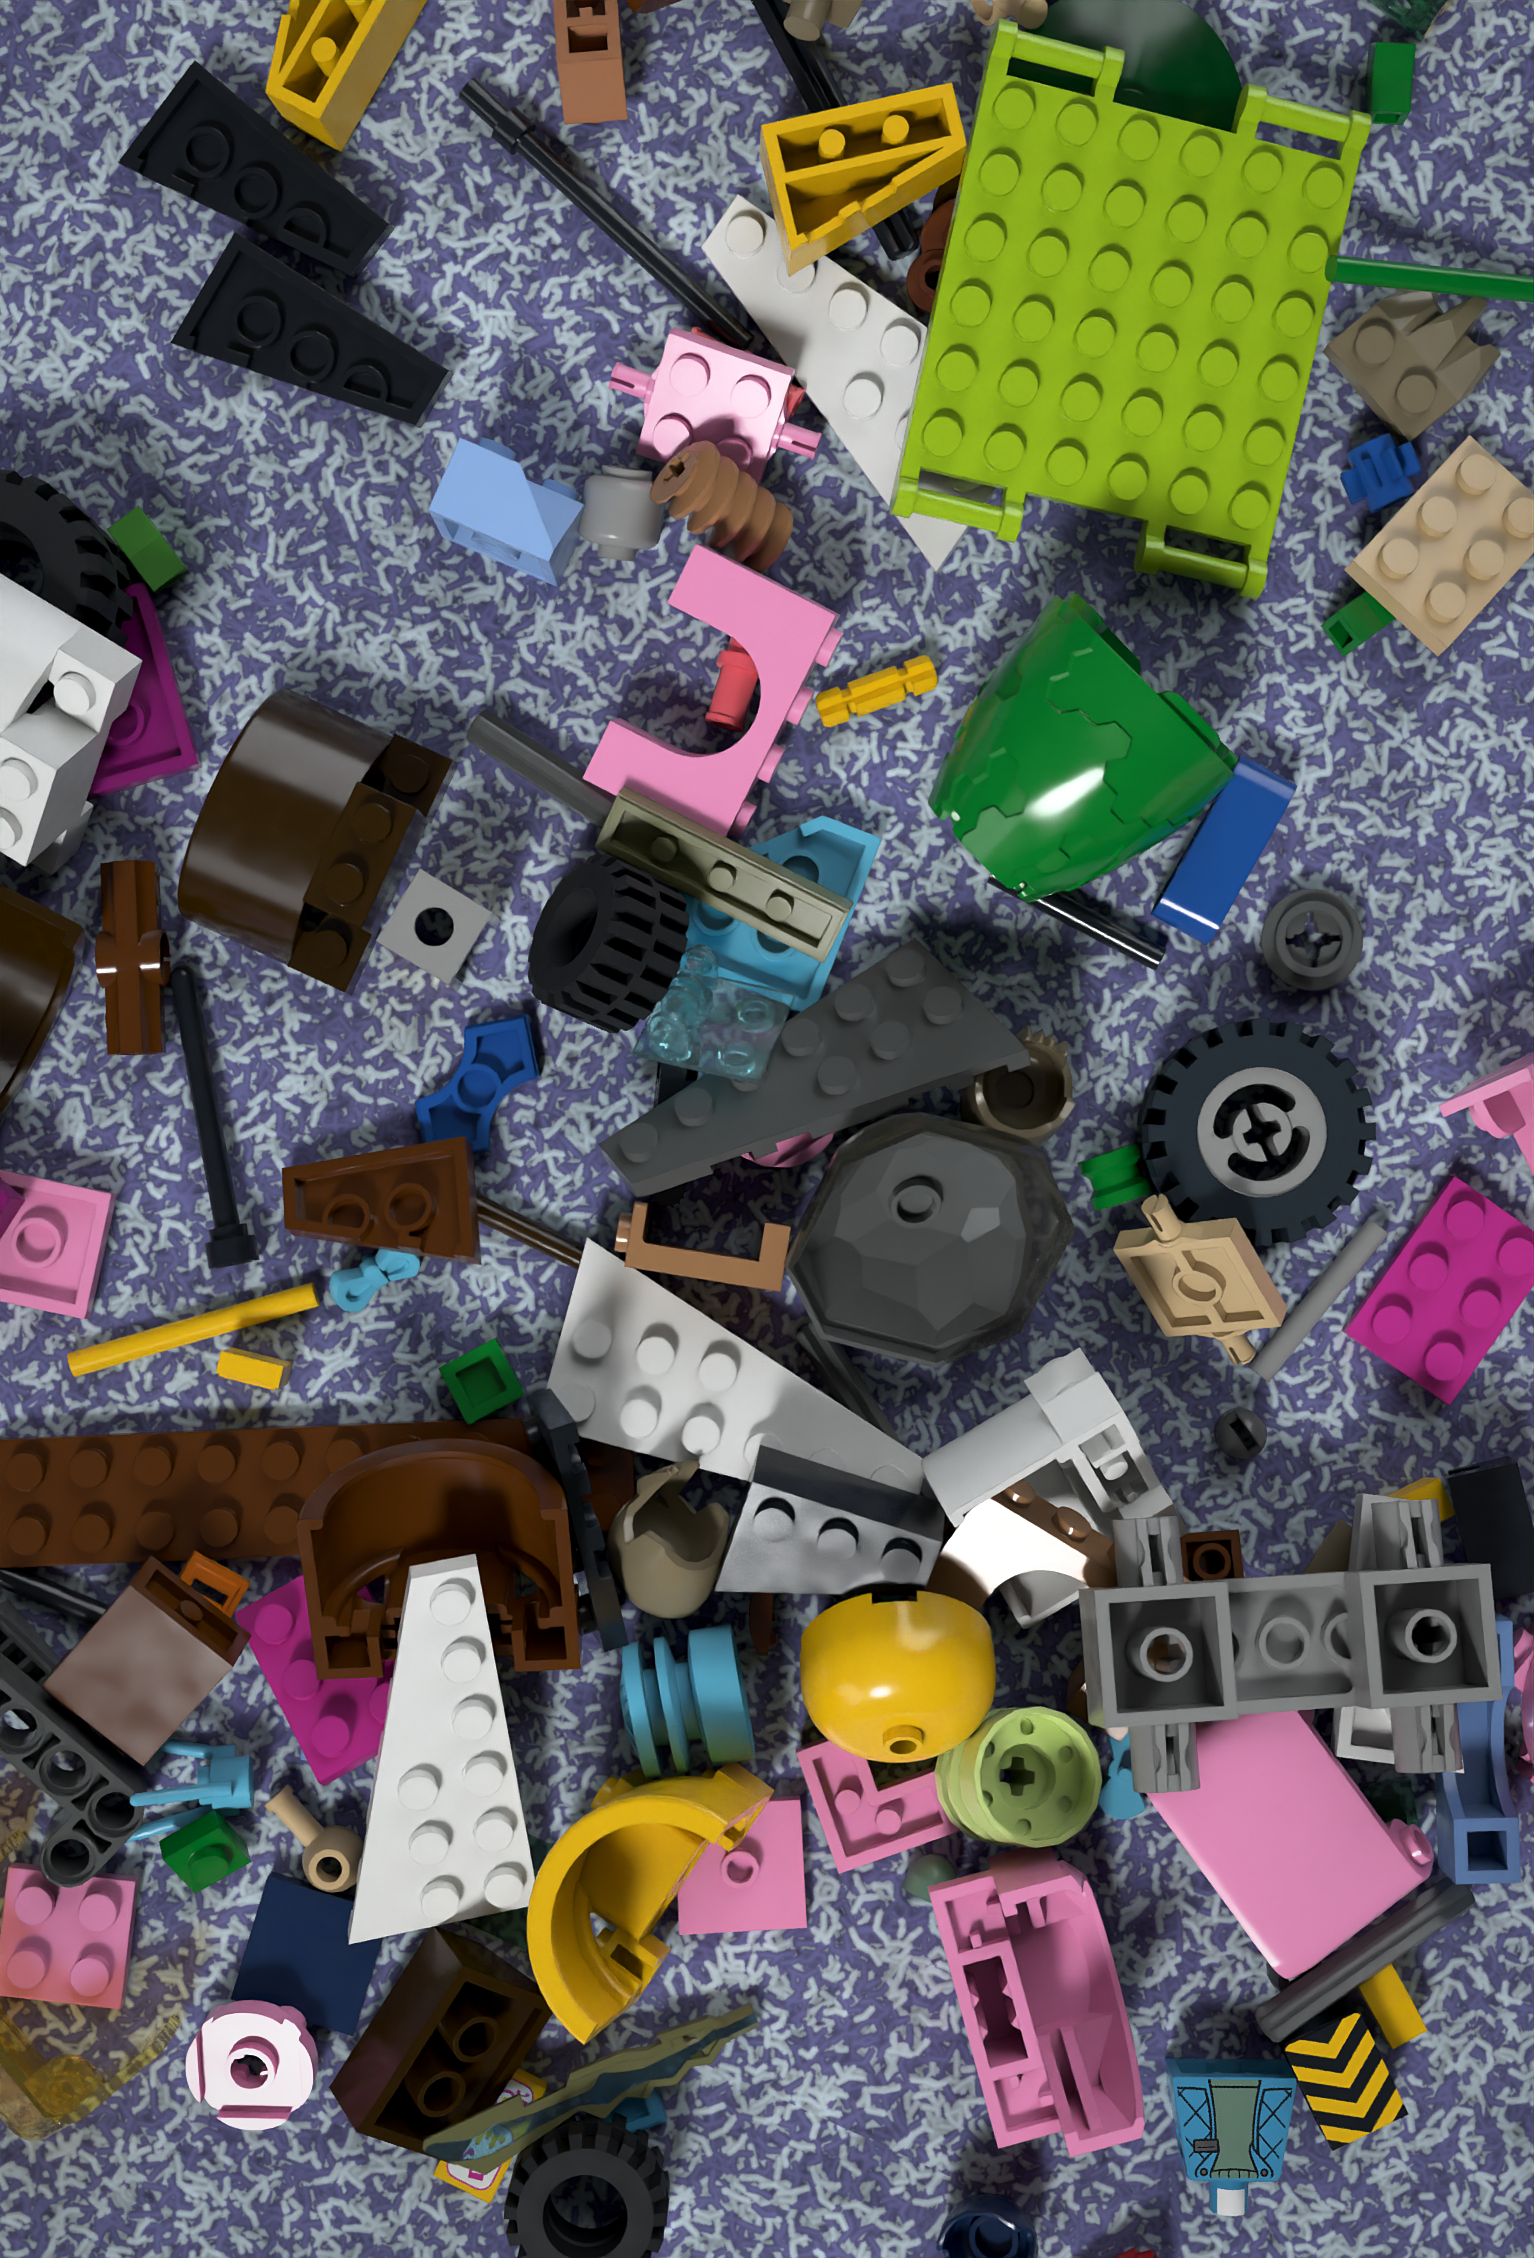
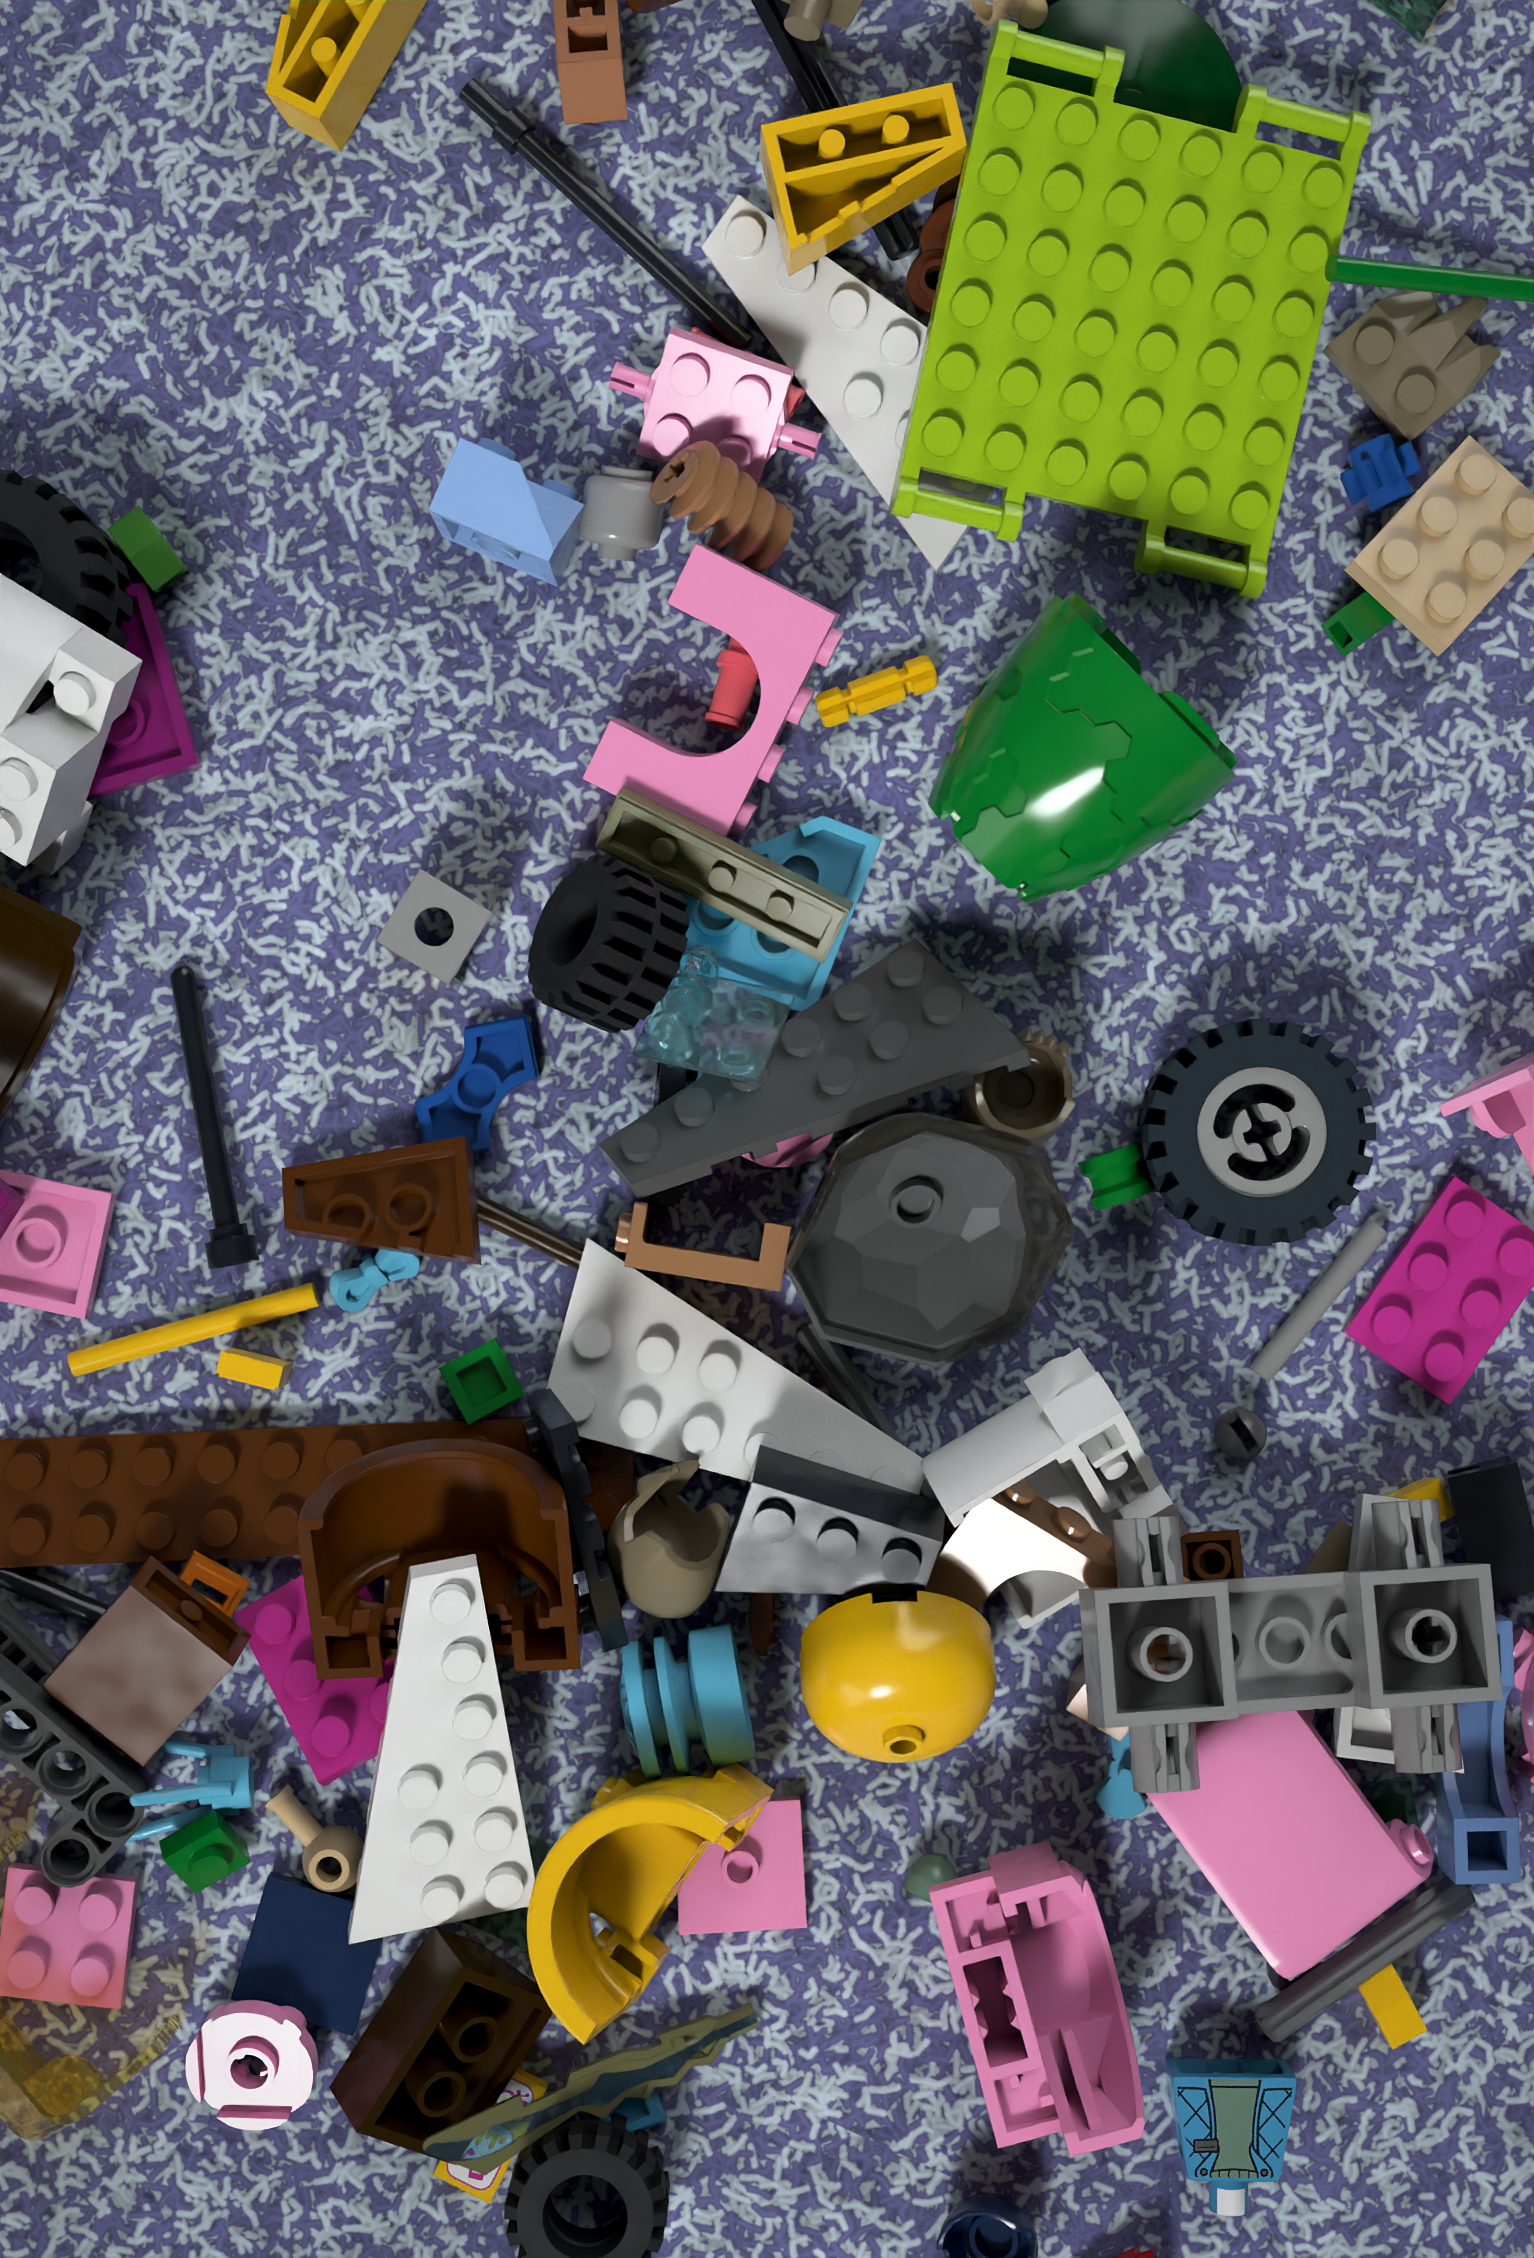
(132, 958): reddish brown piece -> none
(241, 166): black wing -> none
(294, 331): black wing -> none
(304, 829): dark brown piece -> none
(540, 767): dark grey axle -> none
(867, 1819): bright pink plate -> none
(1051, 1782): yellowish green wheel -> none
(1095, 926): black bar -> none
(1200, 1278): tan plate -> none
(1224, 850): blue beam -> none
(1330, 917): dark grey gear -> none
(1342, 2075): piece -> none
(1389, 82): green piece -> none

